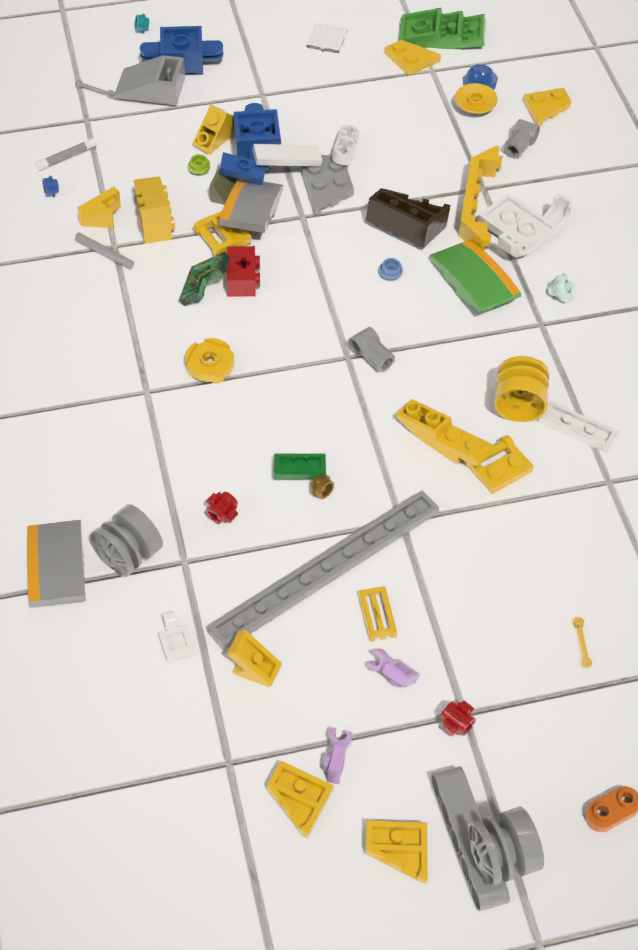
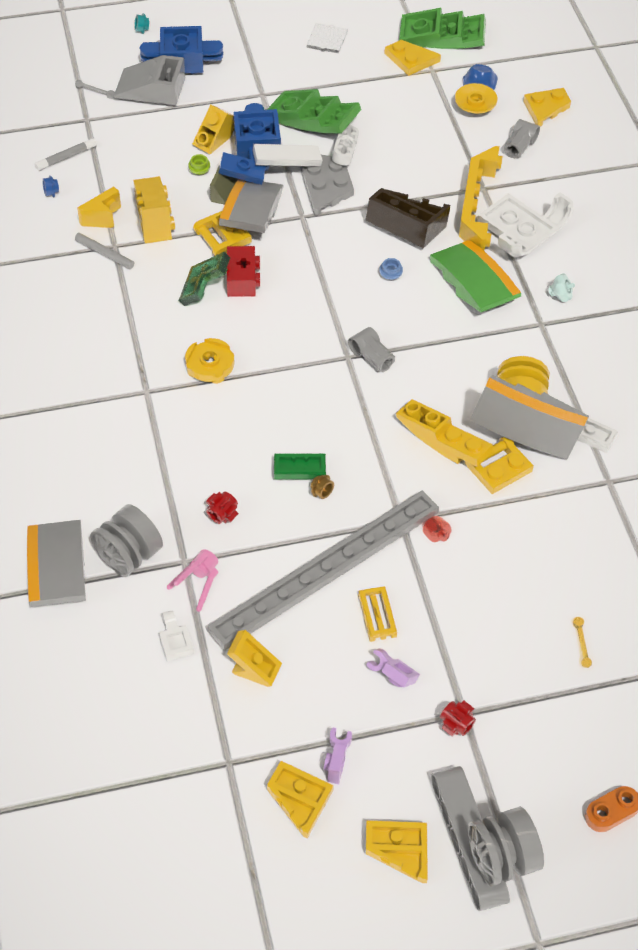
(201, 566): none -> bright pink plant
(314, 112): none -> bright green slope
(437, 529): none -> clear red piece
(529, 417): none -> light grey slope

